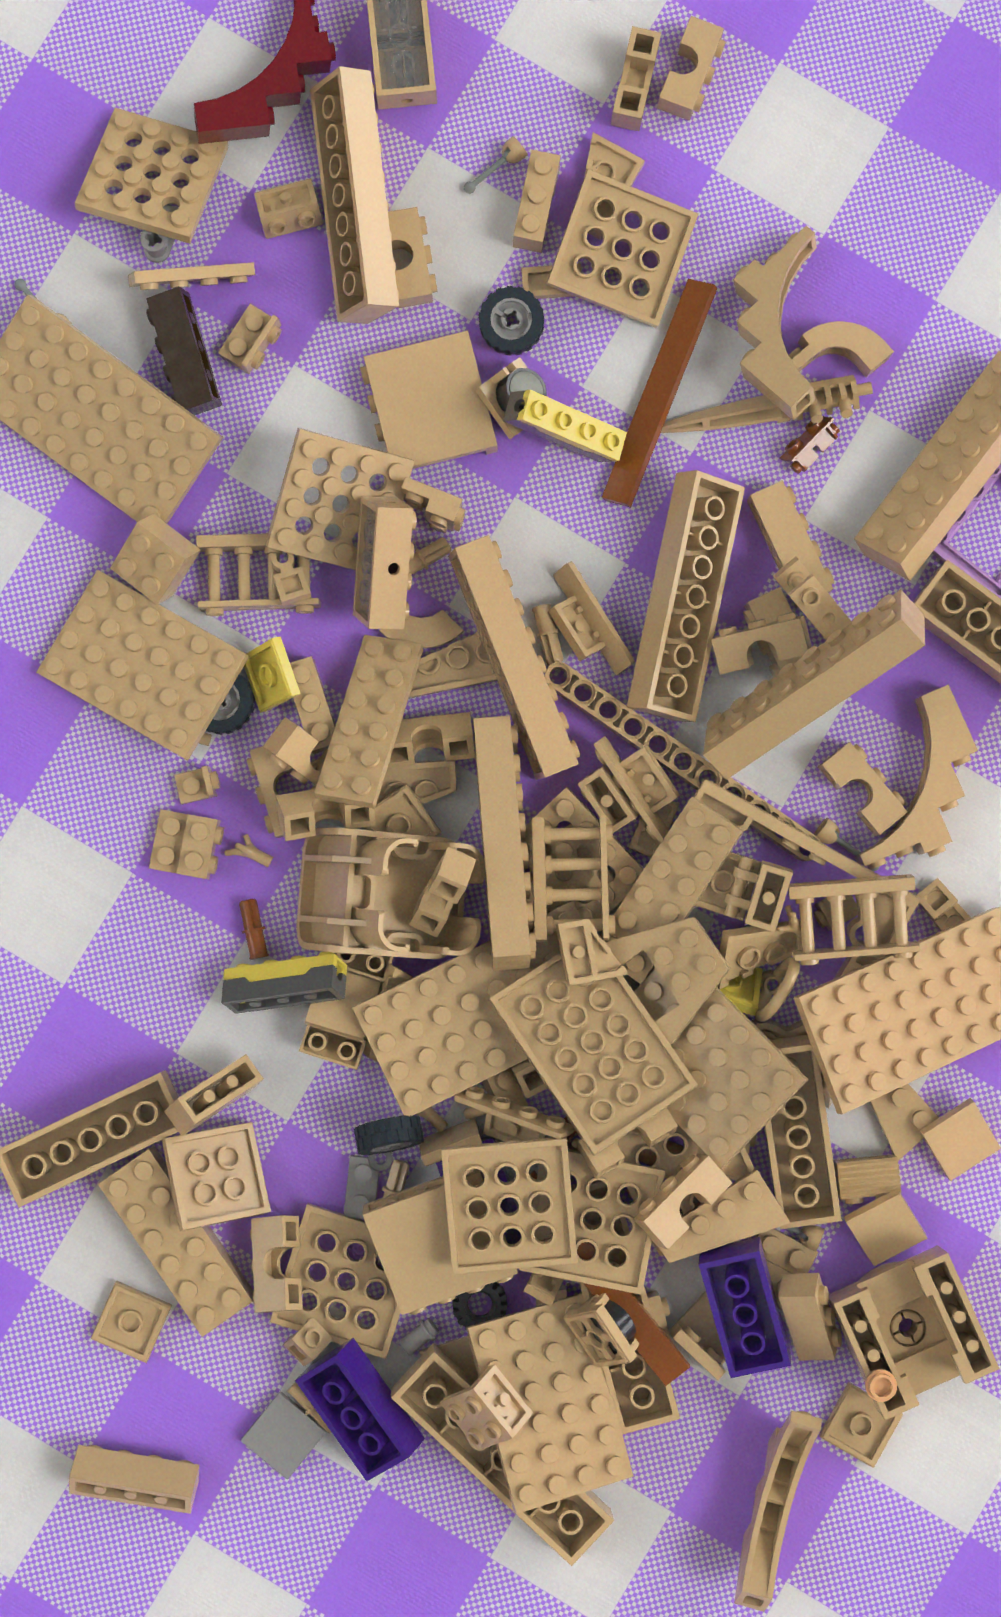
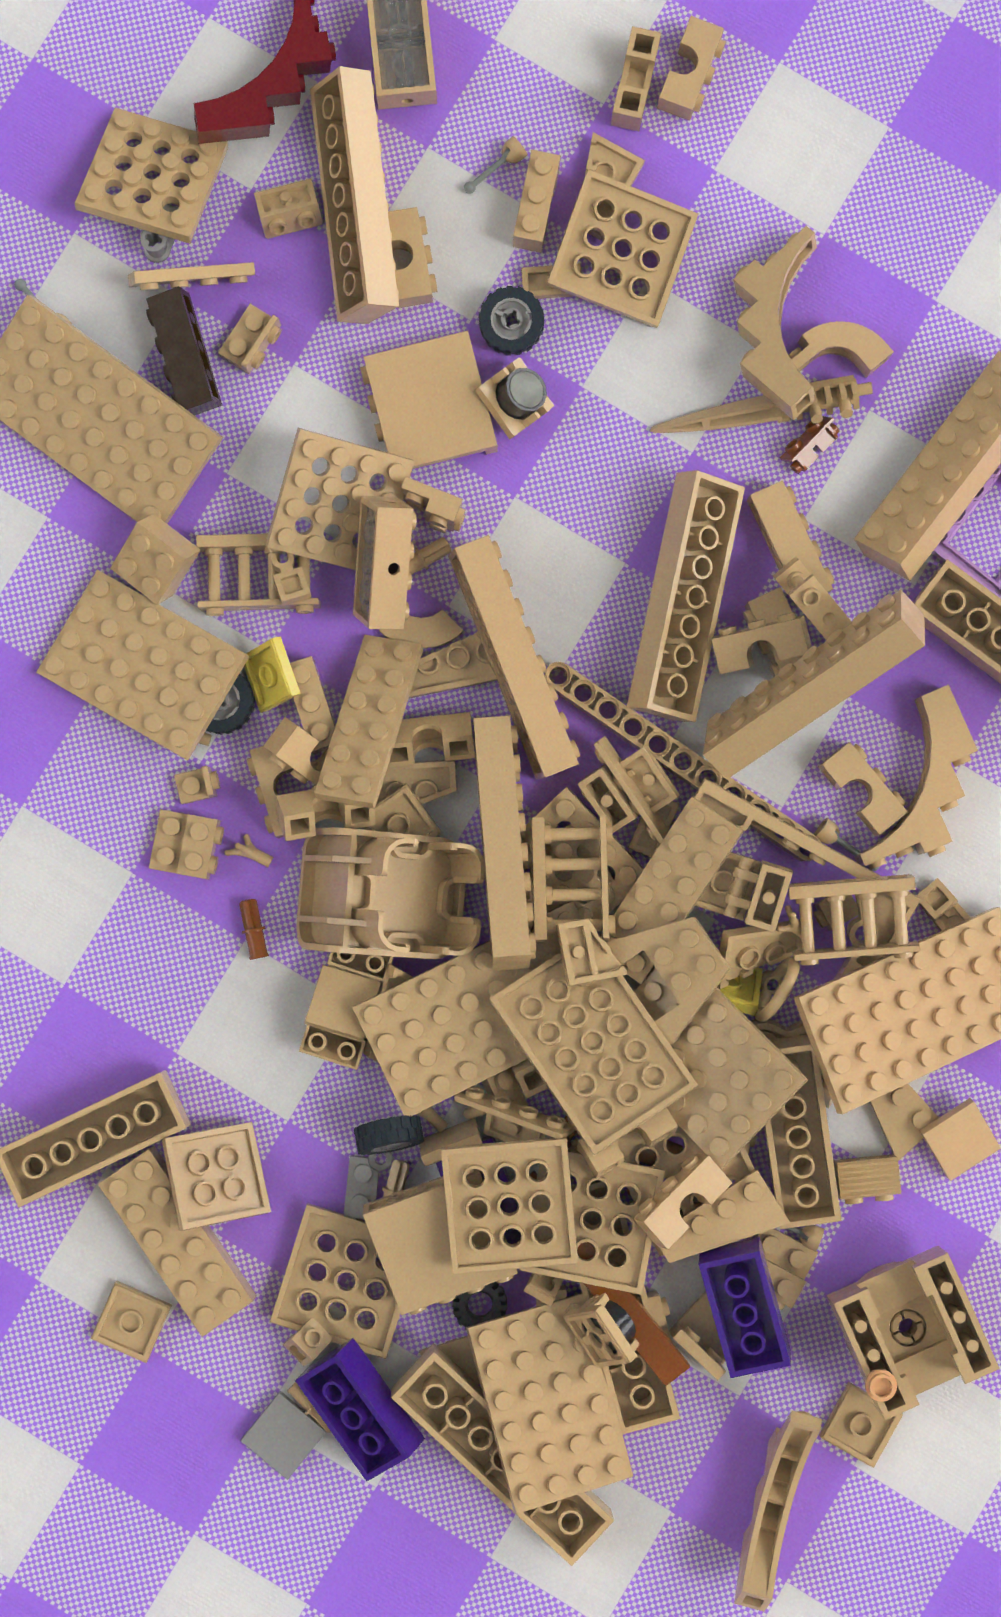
(134, 1478): tan brick -> none
(213, 1095): tan brick -> none
(270, 1240): tan arch -> none
(284, 983): dark grey piece -> none
(419, 1336): light grey pin -> none
(441, 891): tan arch -> none
(488, 1410): tan bracket -> none
(548, 634): tan axle -> none
(565, 426): light yellow piece -> none
(586, 623): tan bracket -> none
(659, 392): dark orange tile -> none
(809, 1316): tan brick -> none
(885, 1227): tan tile -> none

